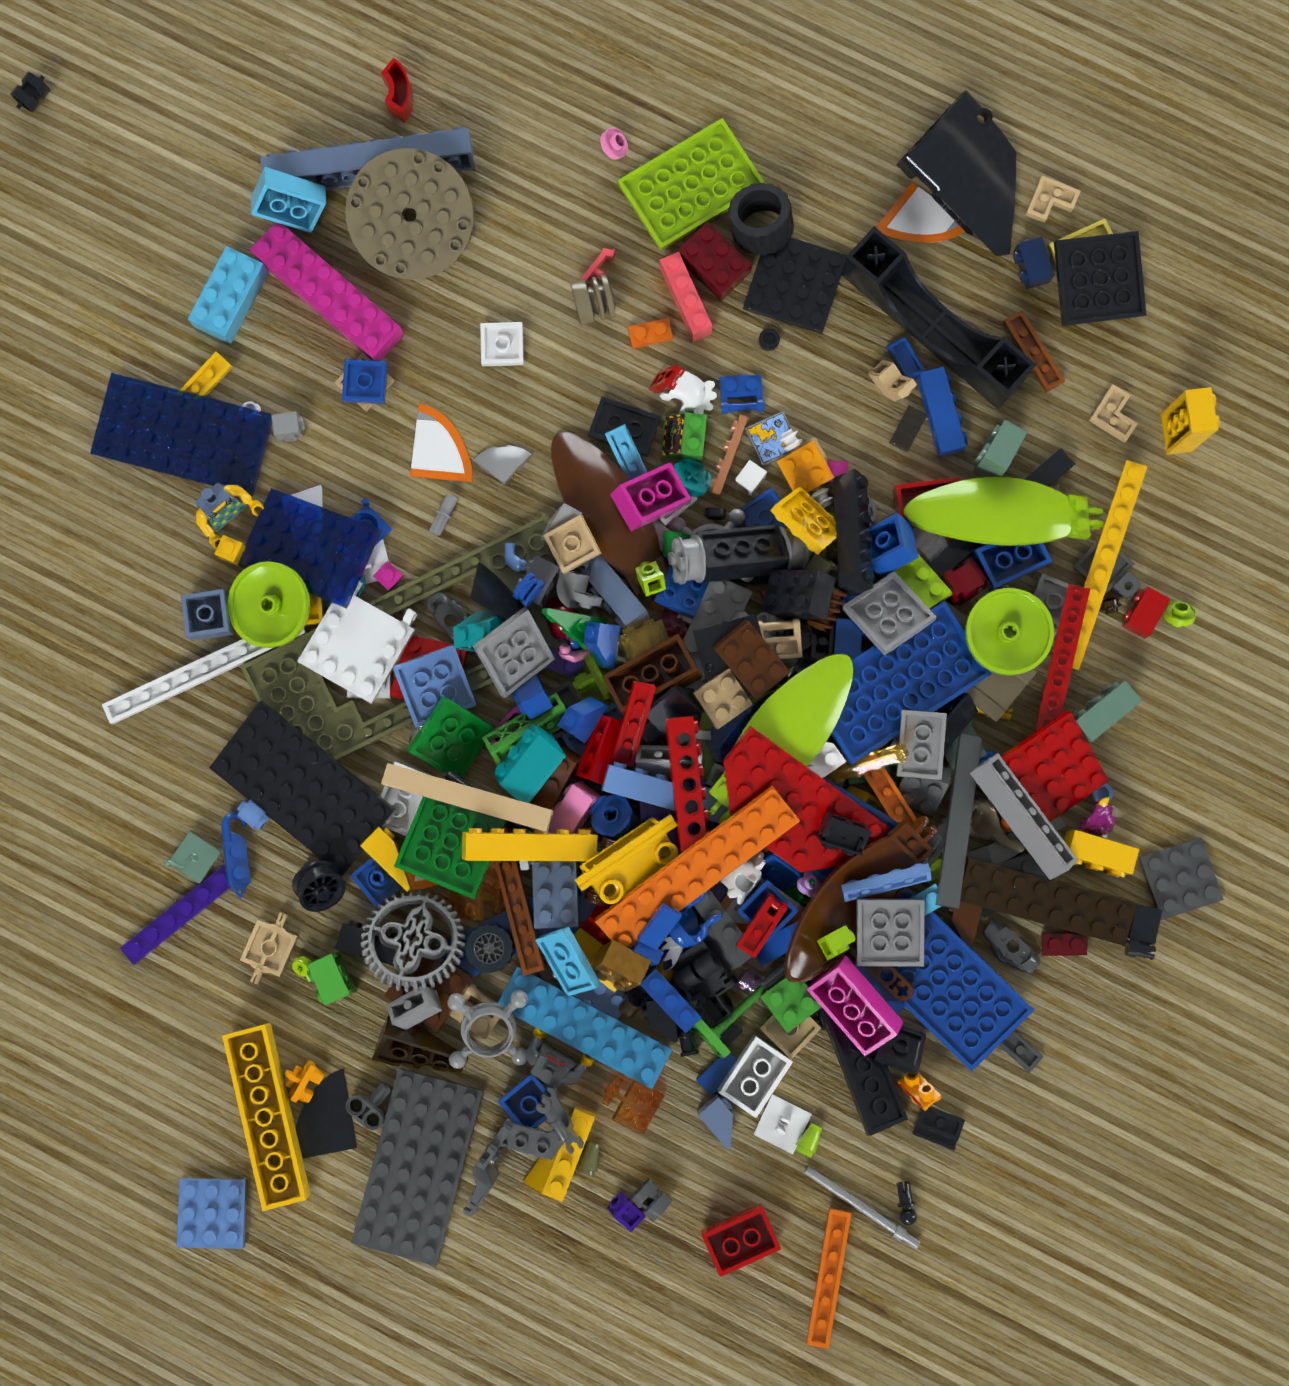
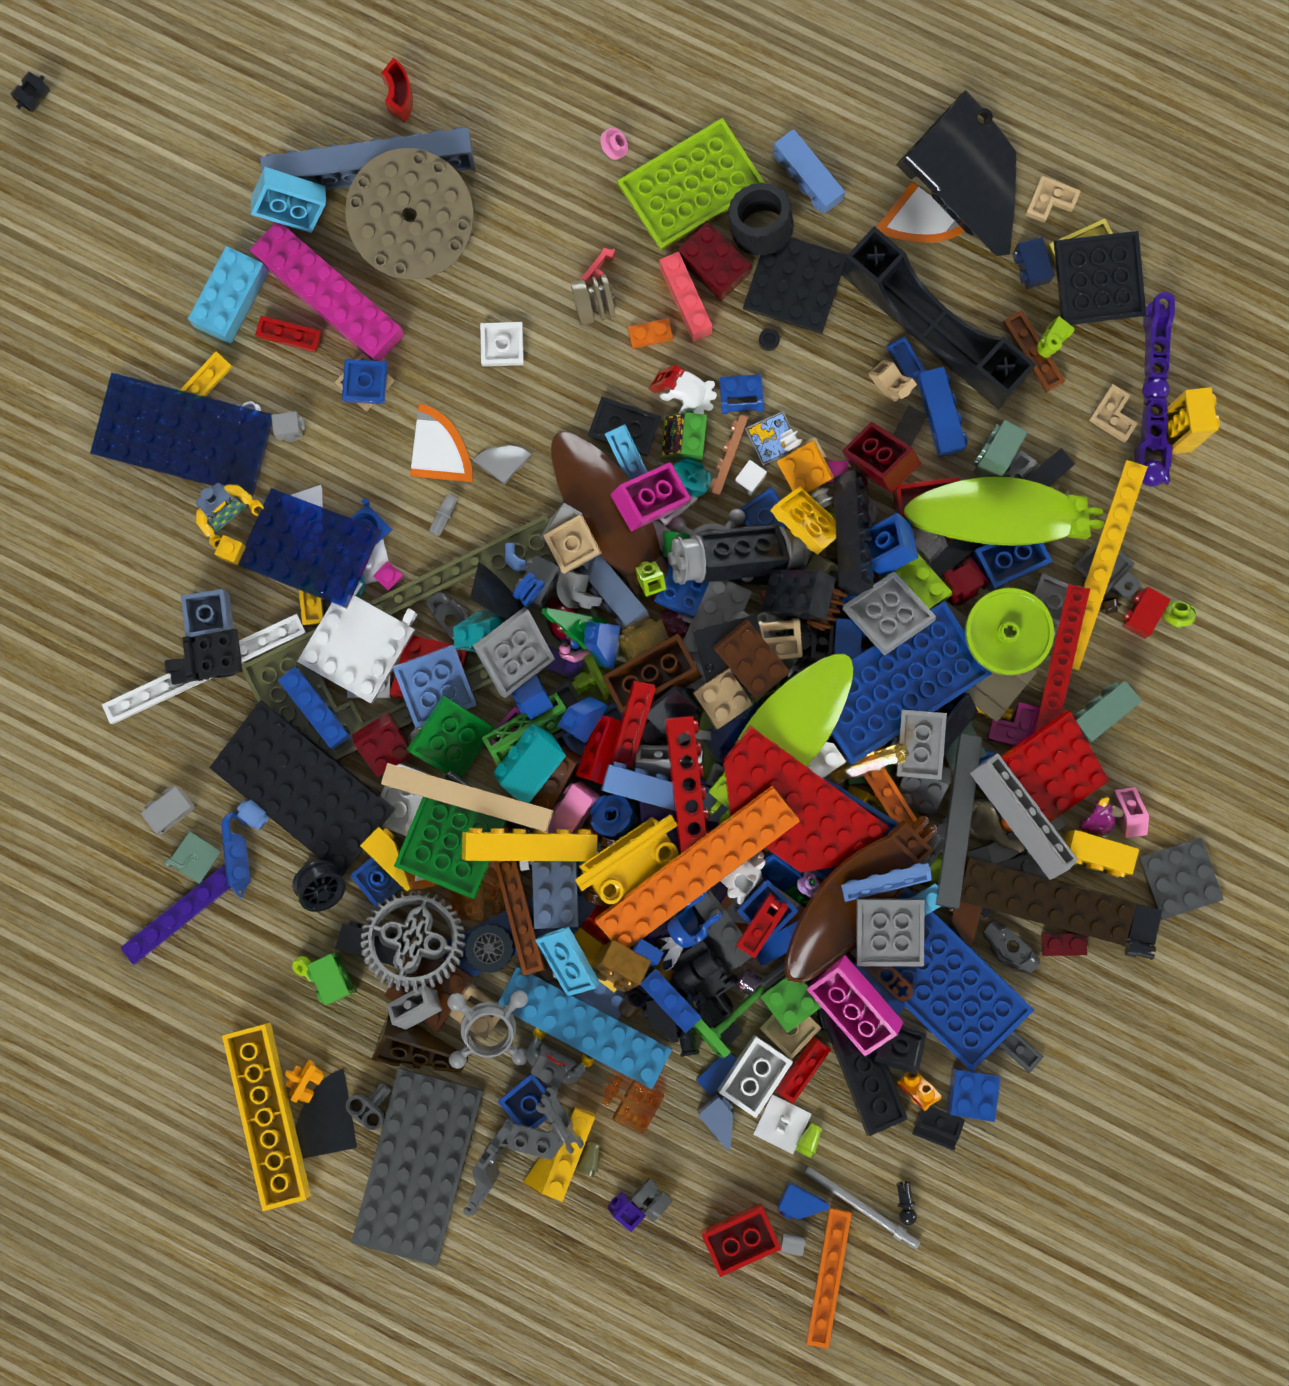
(167, 810): none -> light grey brick
(207, 657): none -> black plate
(212, 1213): medium blue plate -> none
(268, 604): lime dish -> none
(269, 948): tan plate -> none
(288, 334): none -> red plate
(314, 708): none -> blue brick
(382, 744): none -> dark red brick
(659, 926): blue tile -> none
(715, 513): black tile -> none
(792, 1244): none -> light grey brick
(800, 1203): none -> blue slope
(803, 1070): none -> red plate
(808, 172): none -> medium blue brick
(836, 942): lime brick -> none
(843, 834): black hinge -> none
(881, 457): none -> dark red brick
(973, 1094): none -> blue brick
(1018, 730): none -> dark pink plate
(1021, 466): none -> light grey plate
(1053, 337): none -> lime leg
(1103, 792): medium blue tile -> none
(1135, 815): none -> bright pink slope
(1156, 390): none -> dark purple piece

